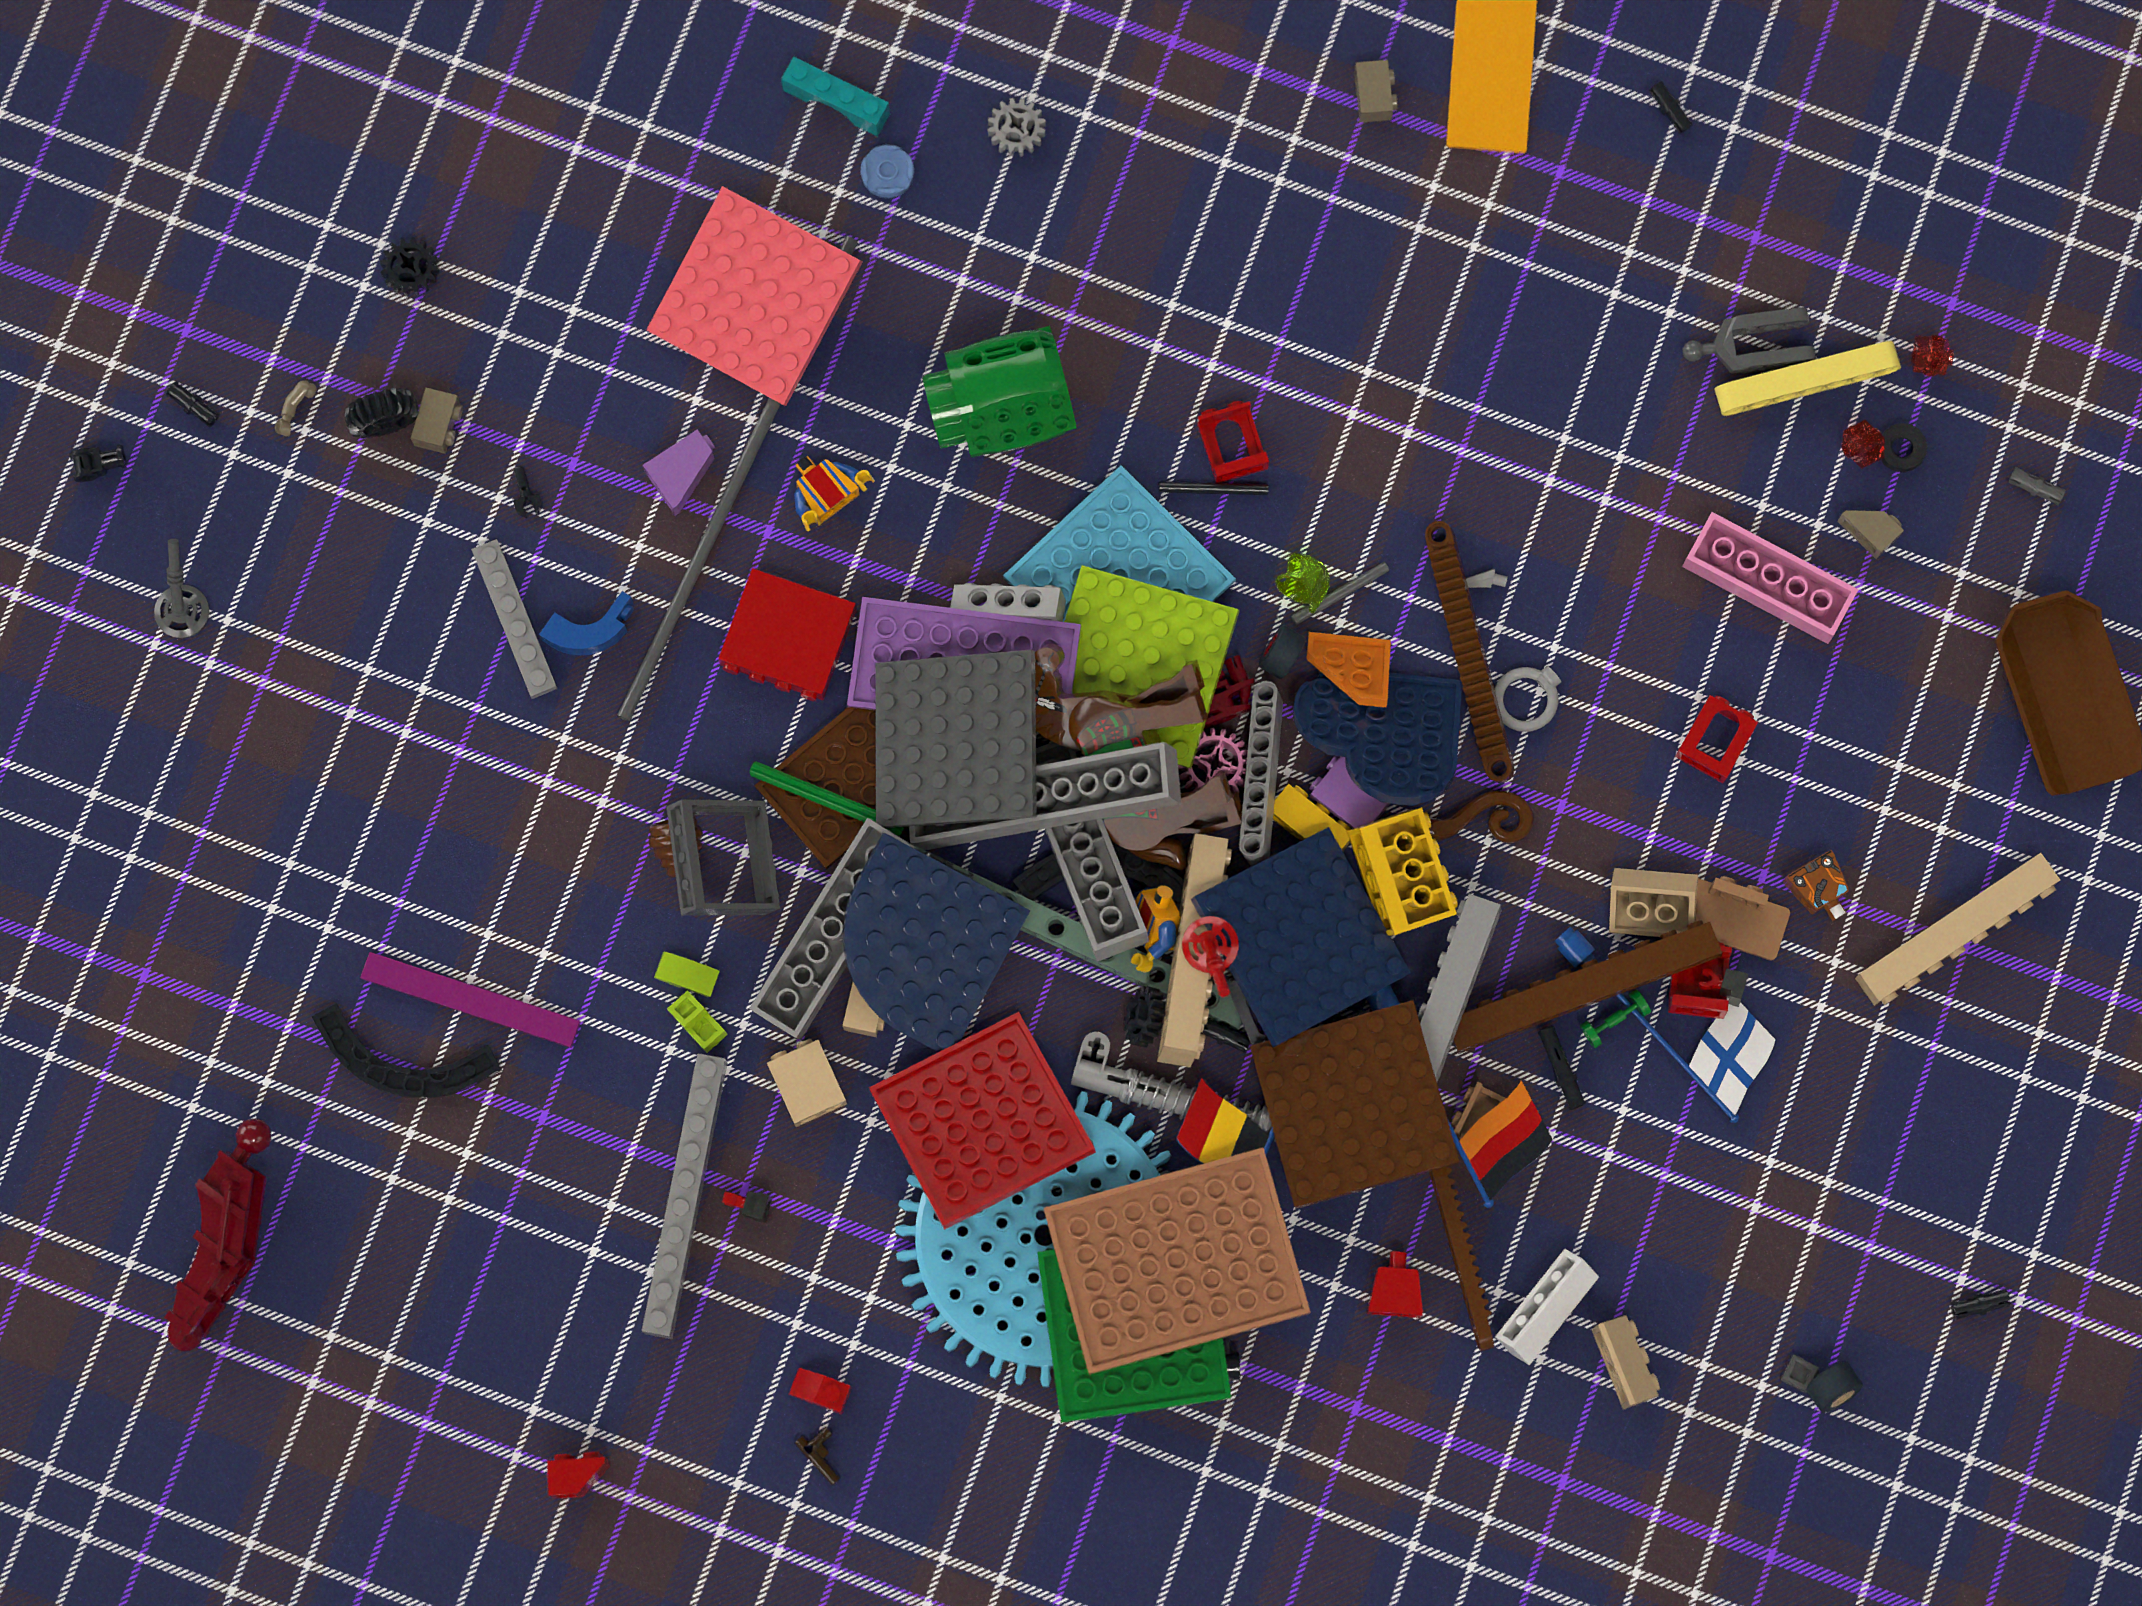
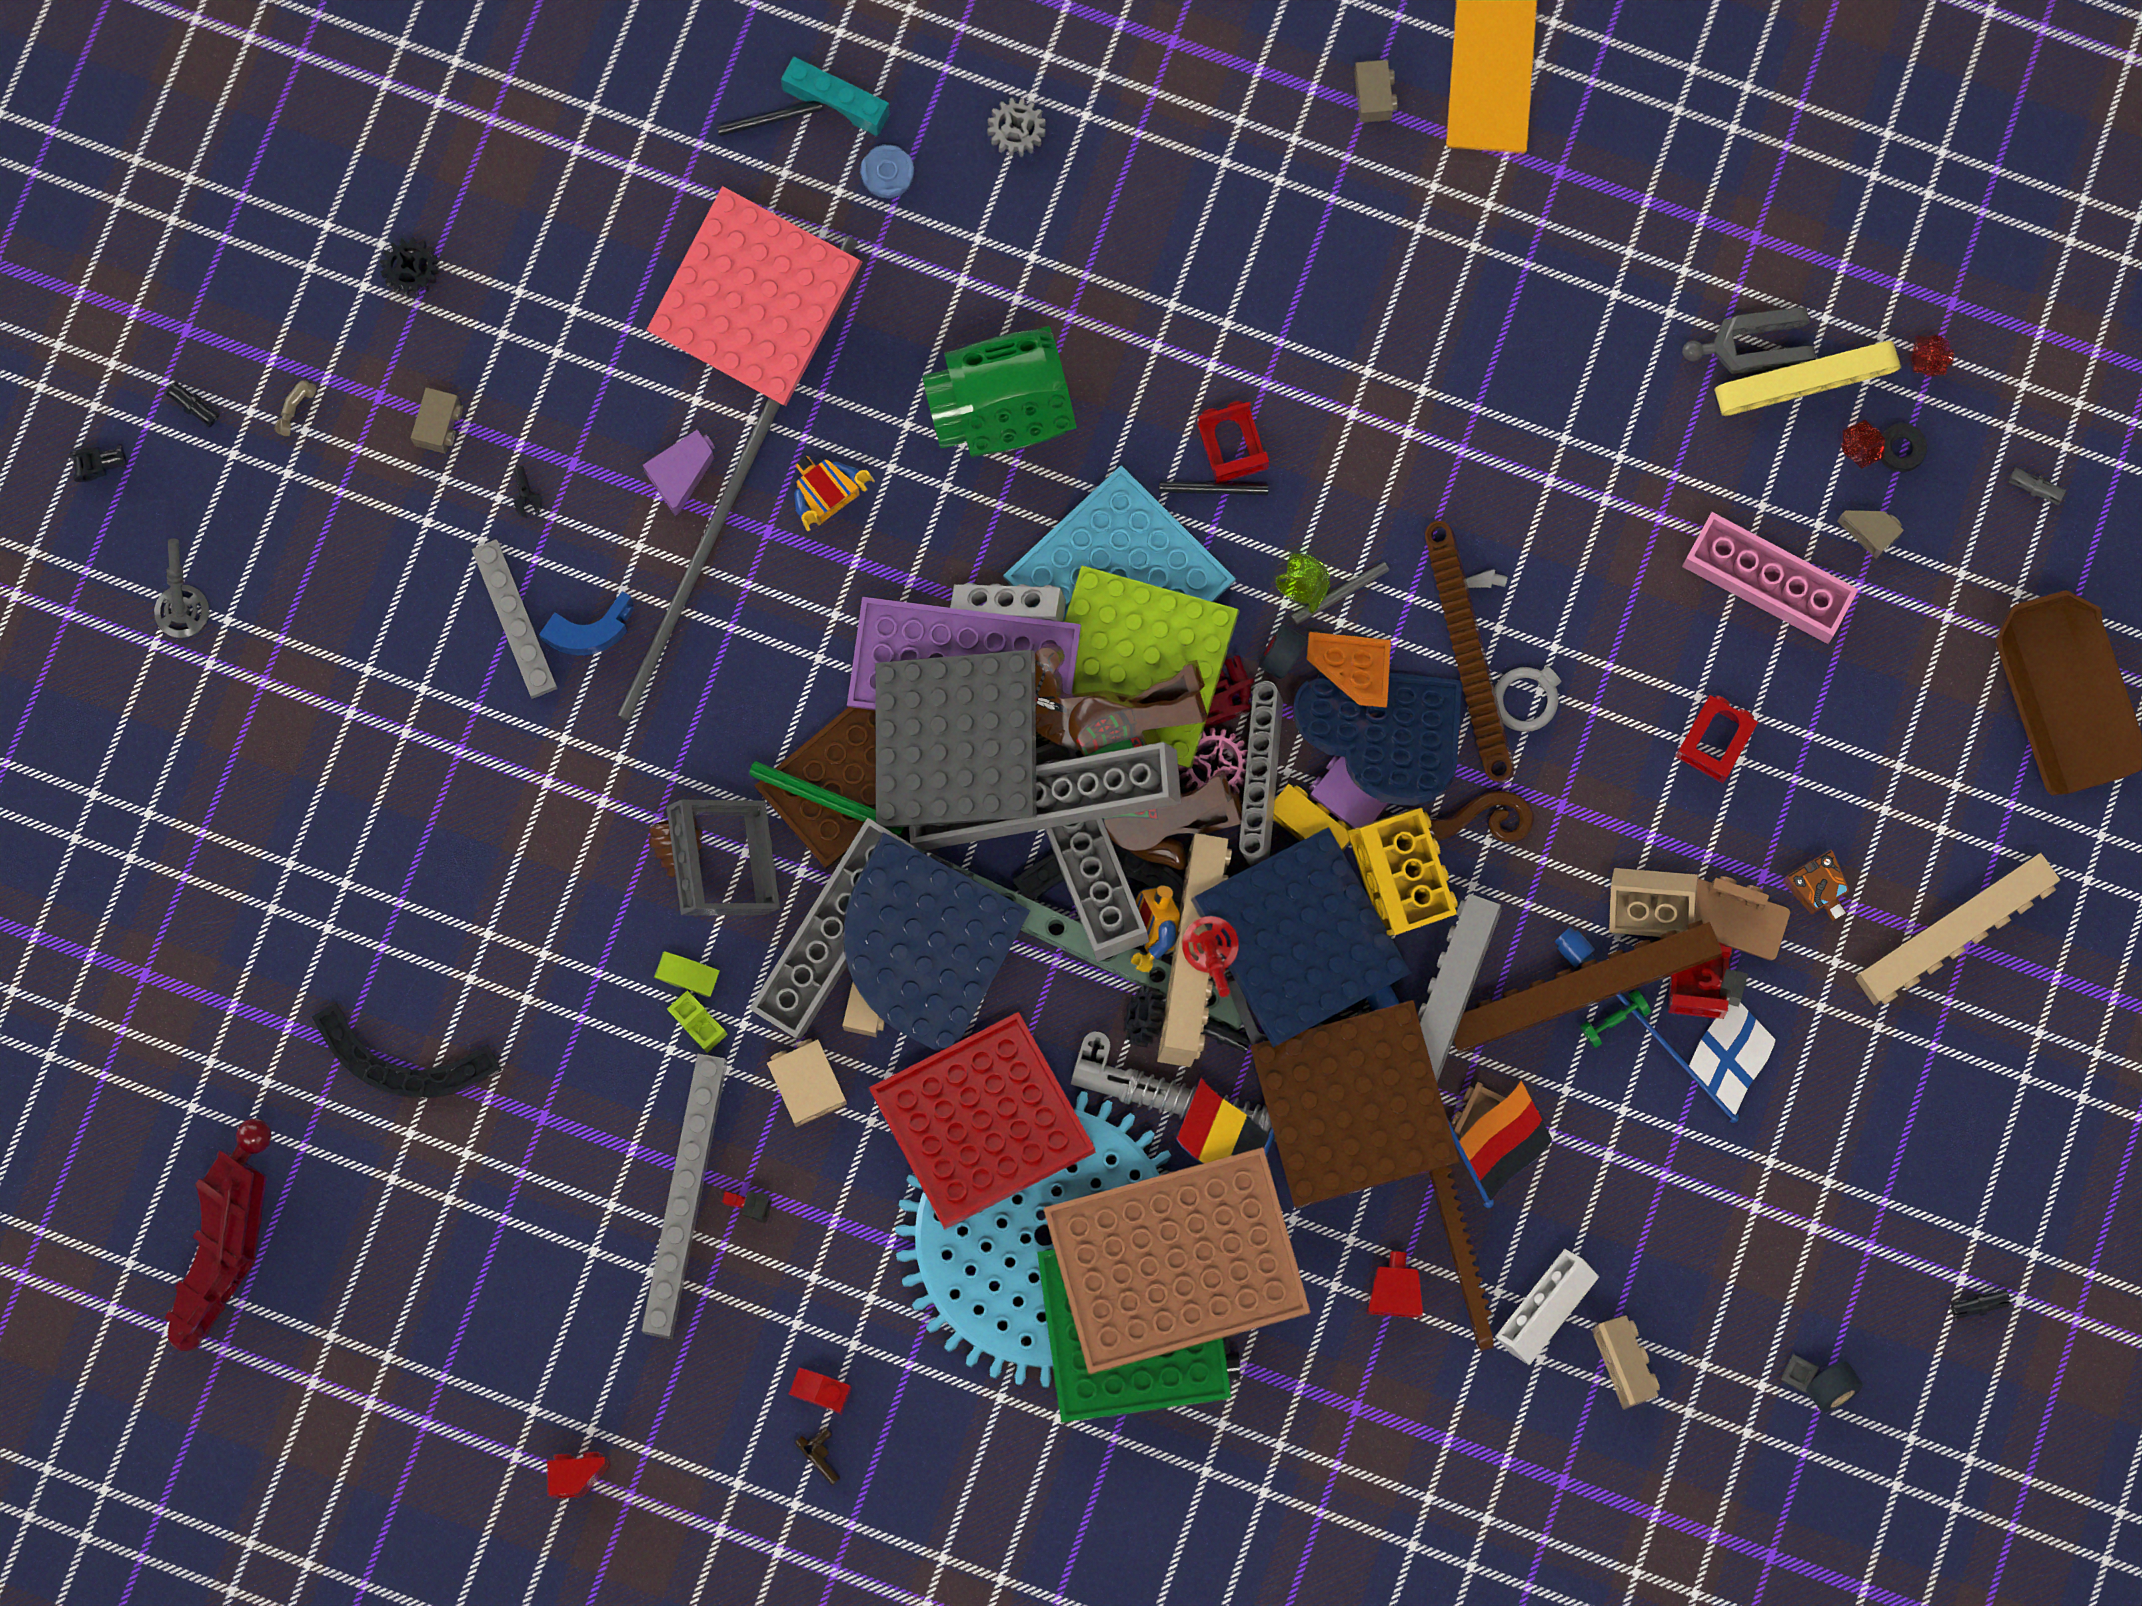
(381, 413): black gear -> none
(470, 1000): magenta tile -> none
(769, 118): none -> black bar
(787, 635): red brick -> none
(1562, 1069): black pin -> none
(1670, 107): black pin -> none

